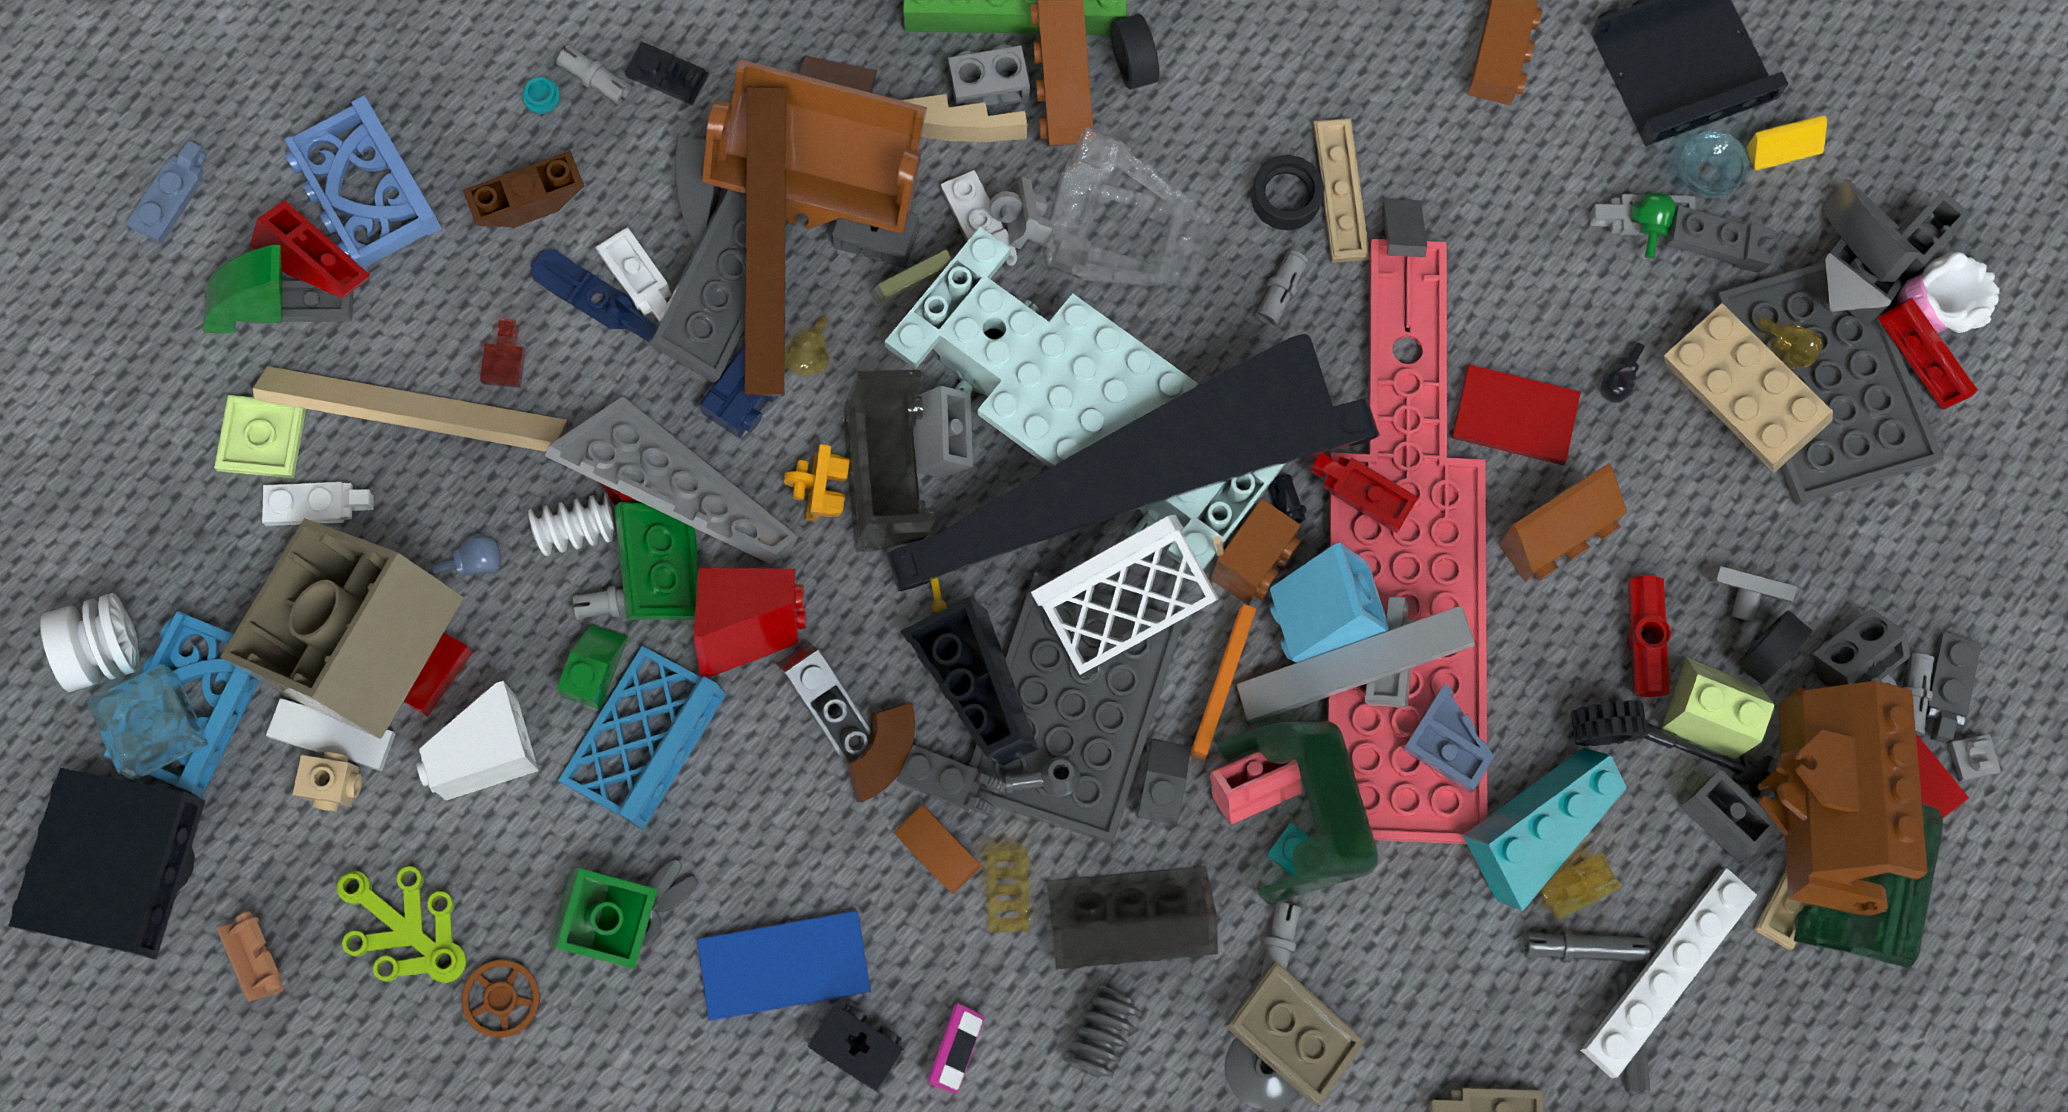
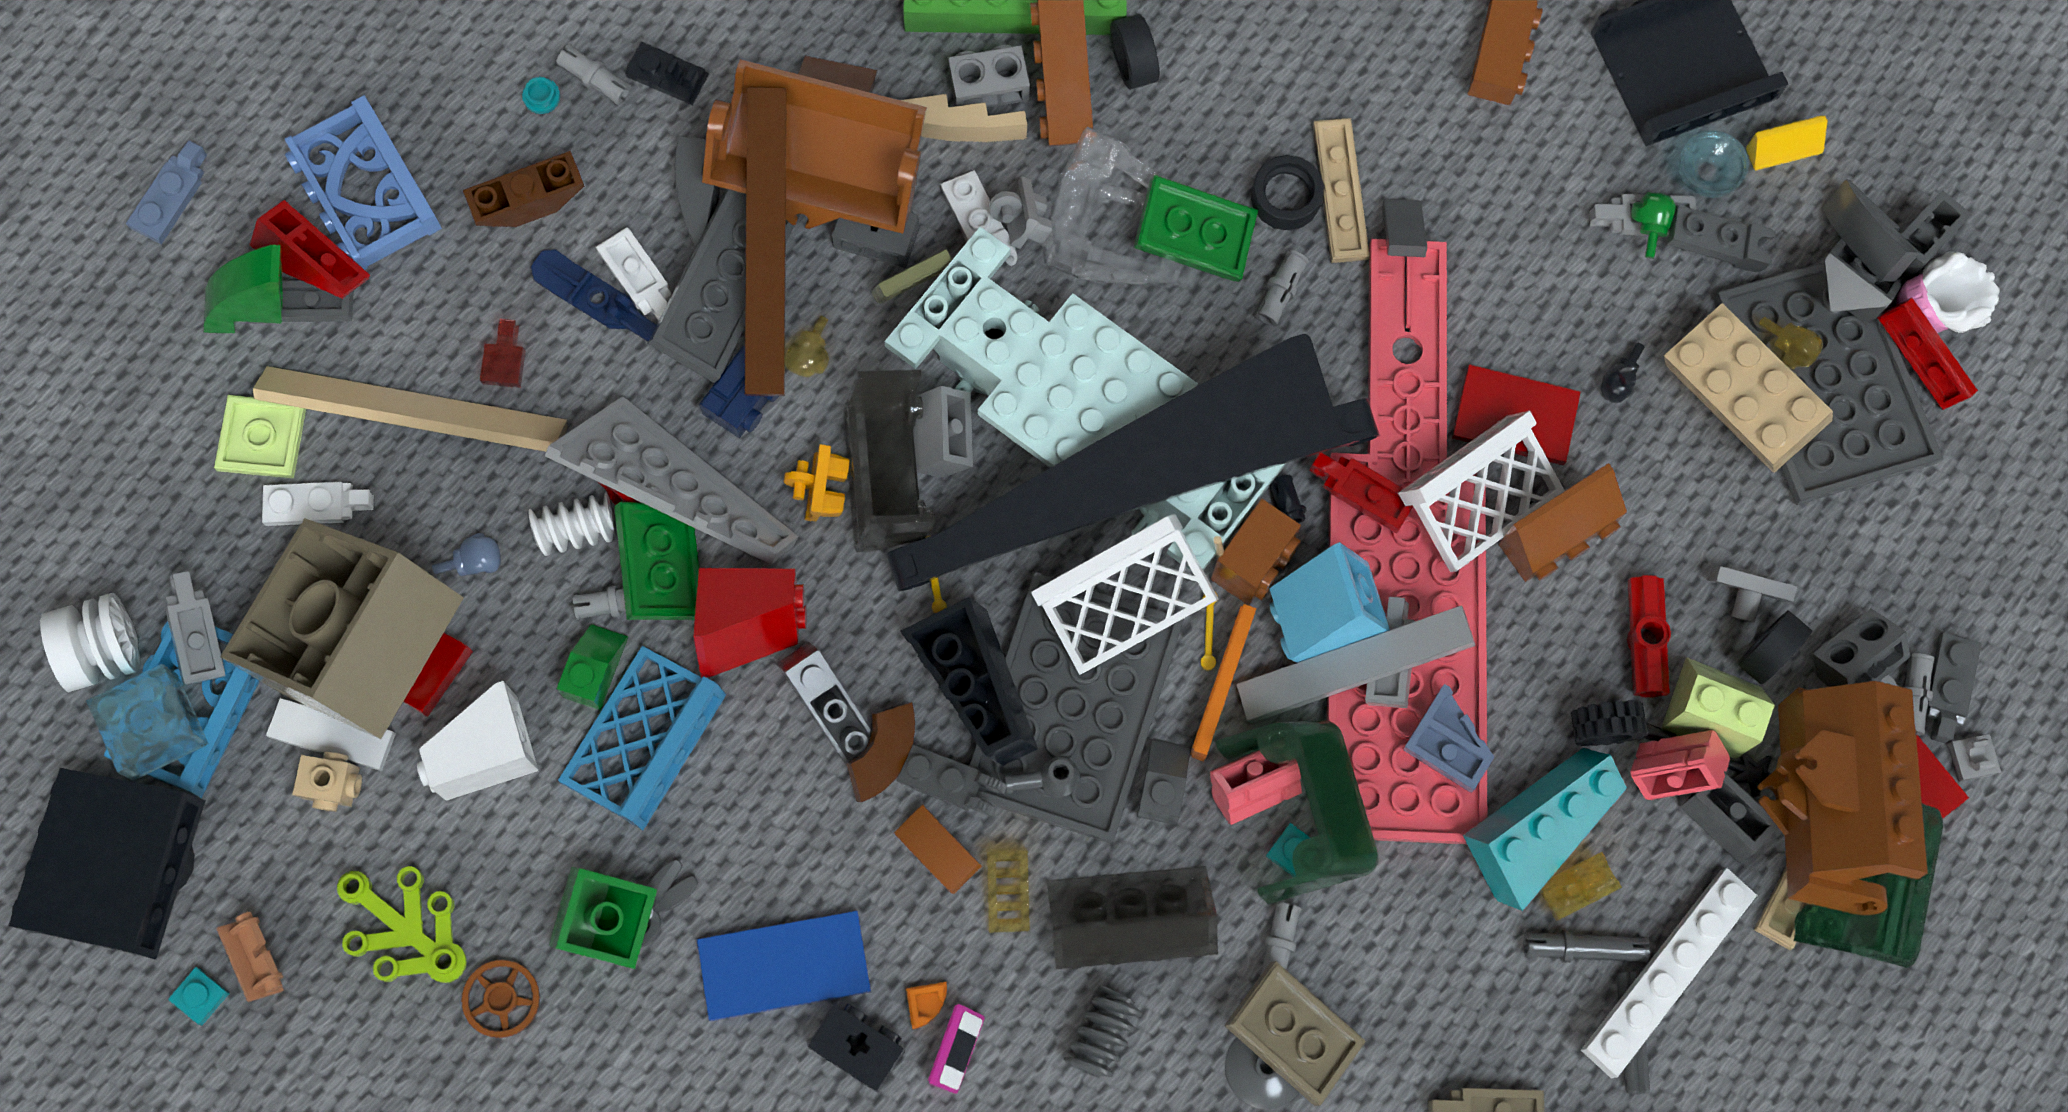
(193, 632): none -> light grey hinge
(198, 996): none -> teal plate
(925, 1003): none -> orange tile
(1195, 228): none -> green tile
(1208, 661): none -> yellow hinge
(1475, 459): none -> white fence
(1680, 765): none -> coral brick

